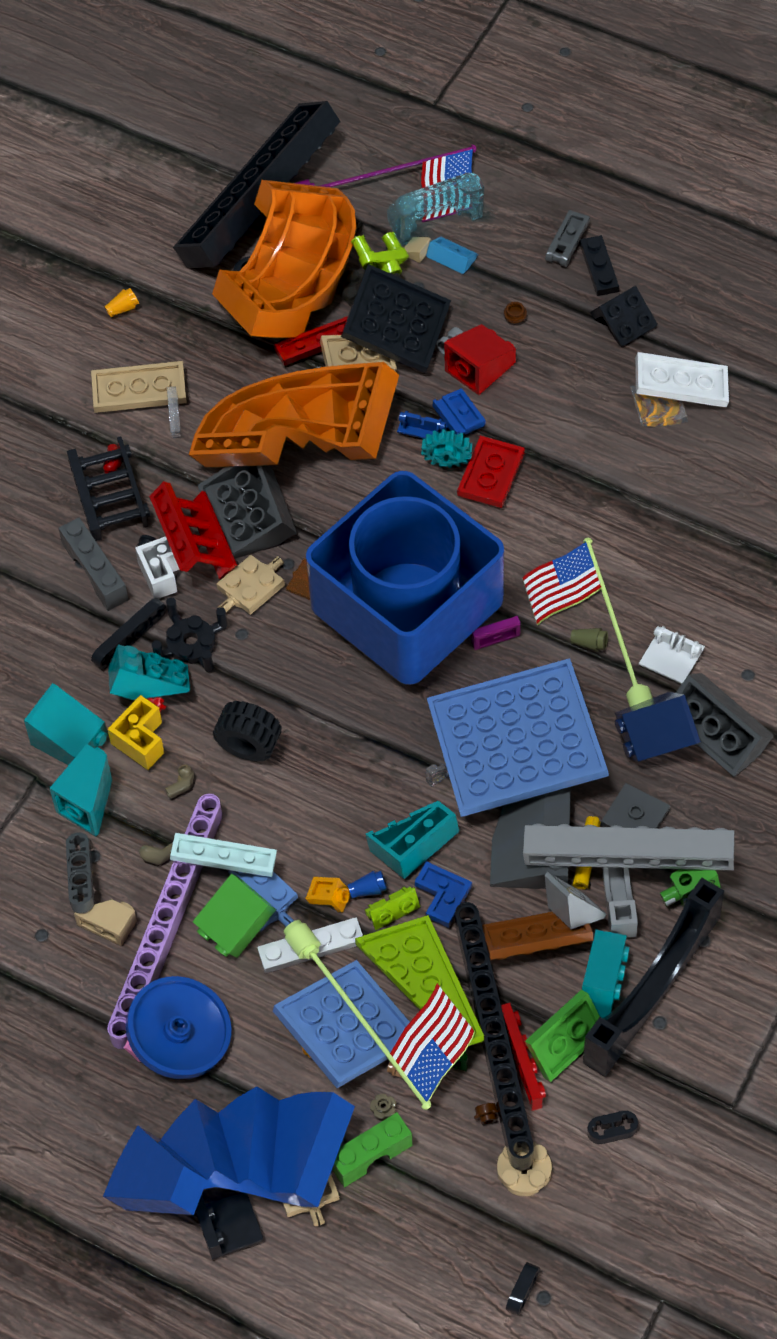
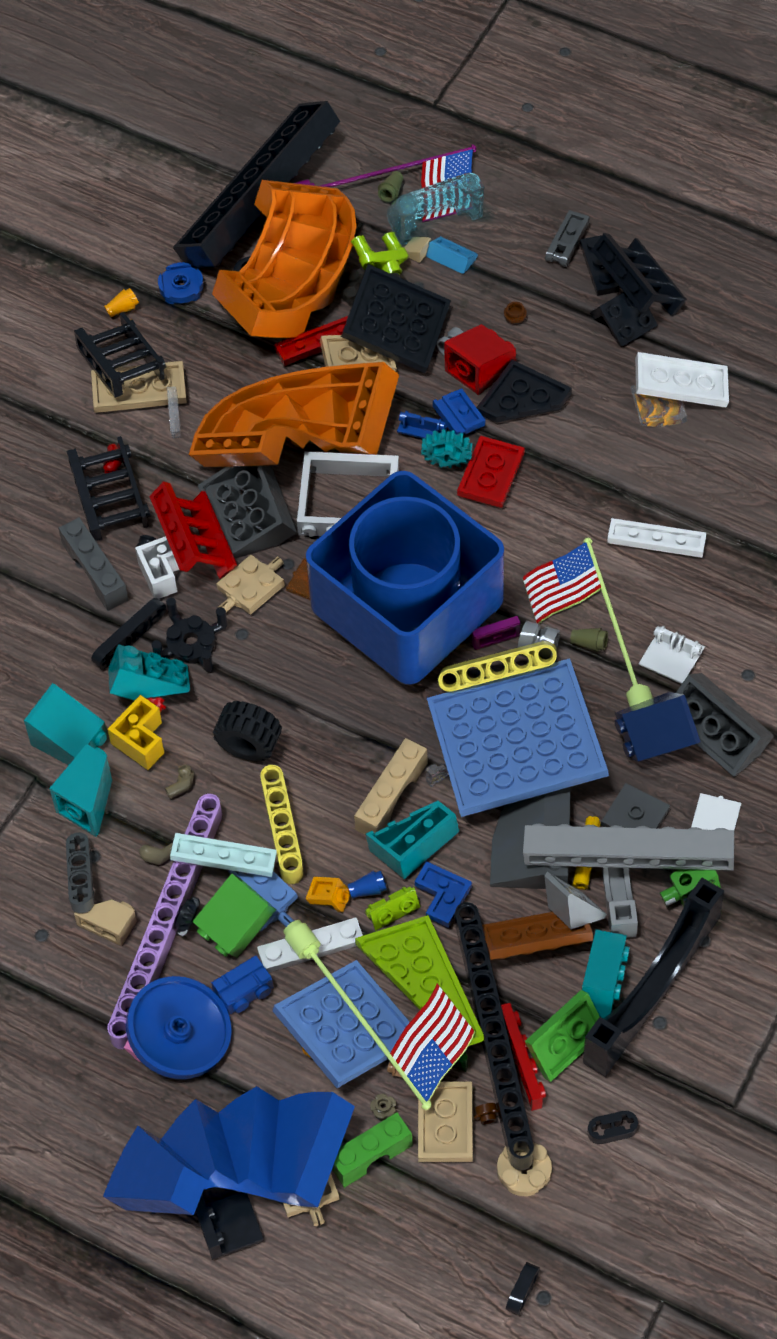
(106, 368): none -> black fence
(180, 293): none -> blue plate
(187, 915): none -> black gear
(243, 985): none -> blue brick
(281, 834): none -> light yellow beam
(337, 464): none -> white window
(379, 804): none -> tan arch
(390, 187): none -> olive cone
(446, 1125): none -> tan plate
(506, 657): none -> light yellow beam
(522, 393): none -> black plate
(533, 633): none -> light grey wheel
(638, 274): none -> black fence
(656, 537): none -> white plate
(715, 813): none -> white piece

